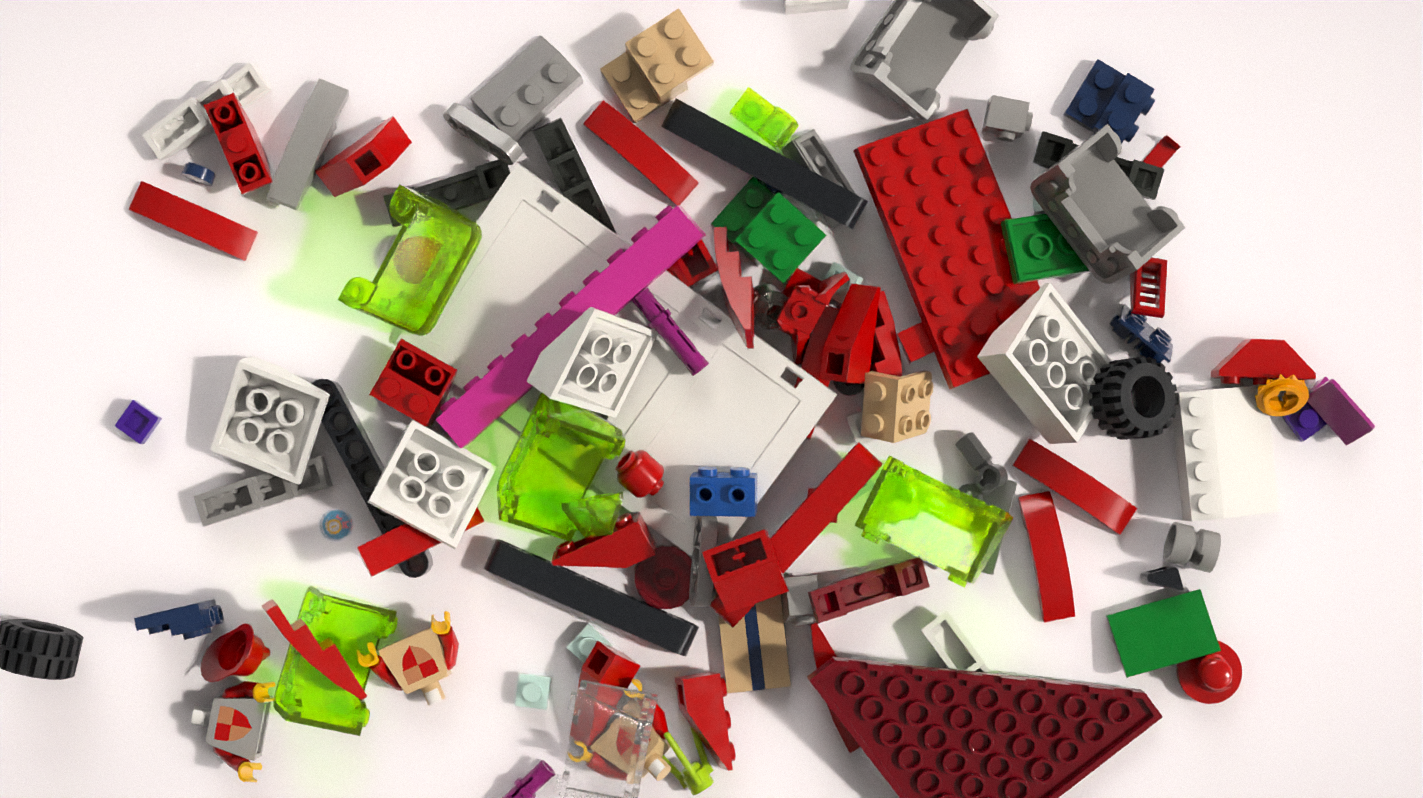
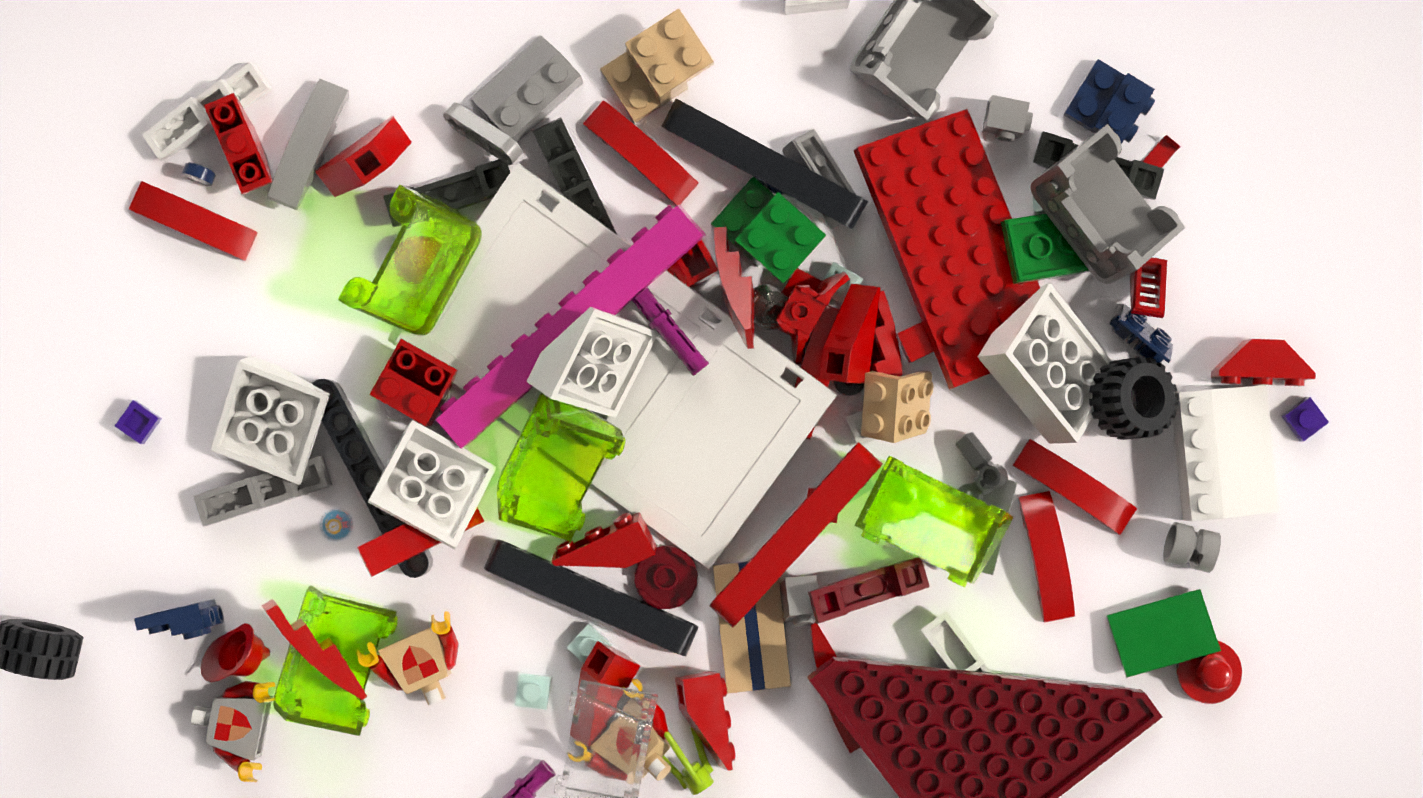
(594, 514): clear neon green slope -> none
(640, 473): red head -> none
(700, 580): light grey beam -> none
(723, 492): blue brick -> none
(745, 571): red slope -> none
(764, 119): clear neon green plate -> none
(1165, 576): black slope -> none
(1294, 398): light orange gear -> none
(1339, 410): magenta panel -> none

